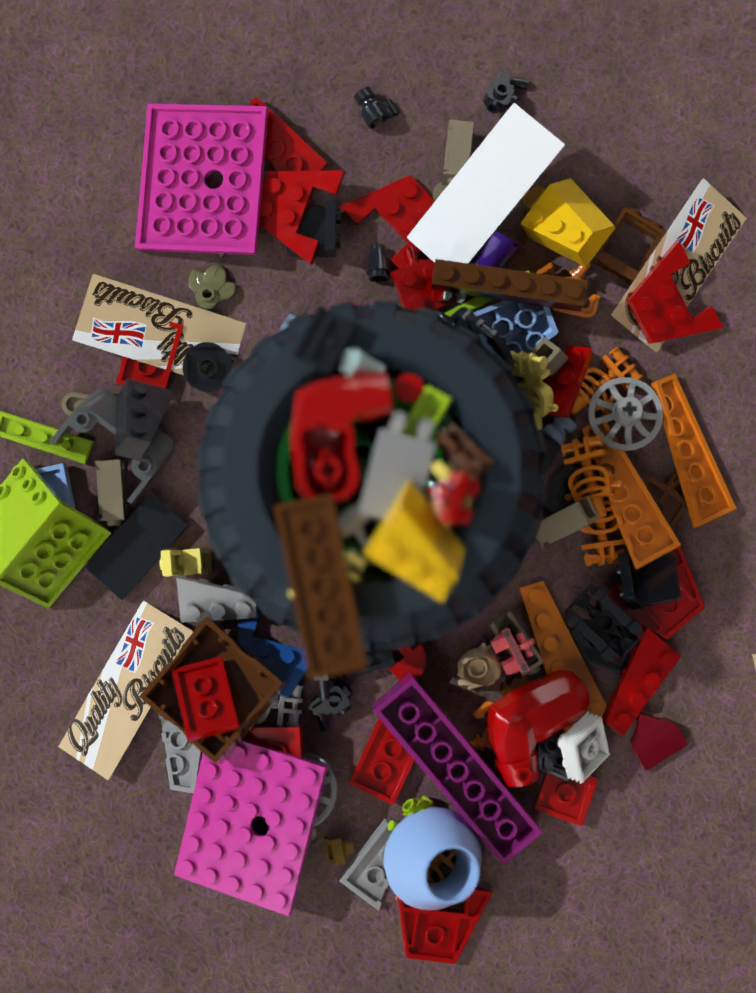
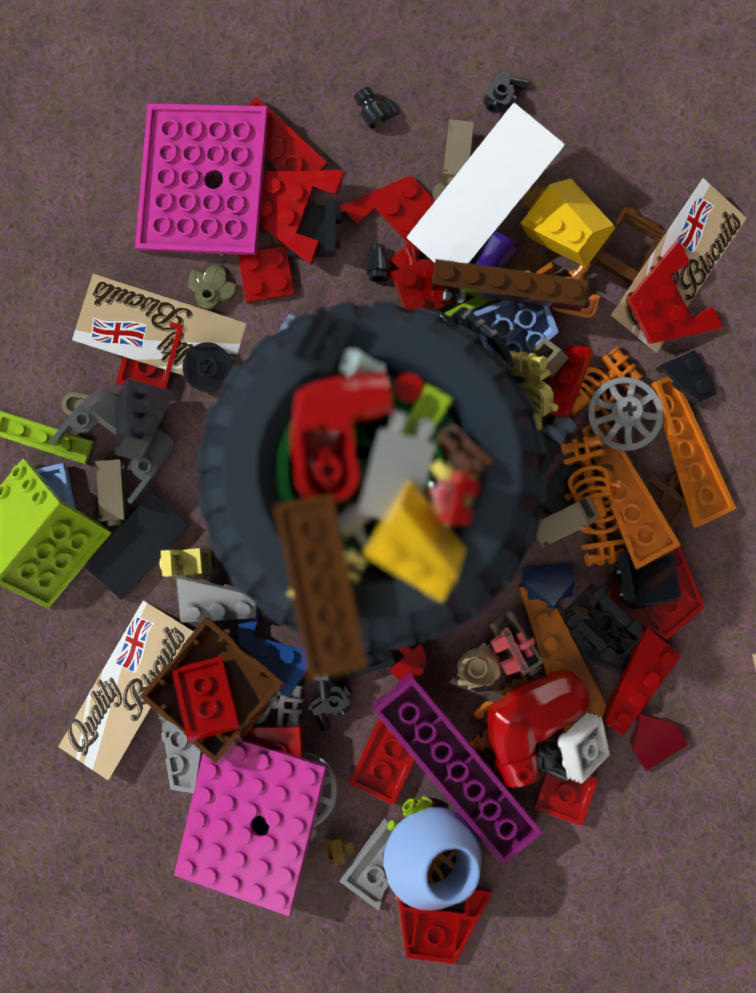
(266, 274): none -> red plate
(548, 583): none -> dark blue slope
(689, 377): none -> black wing

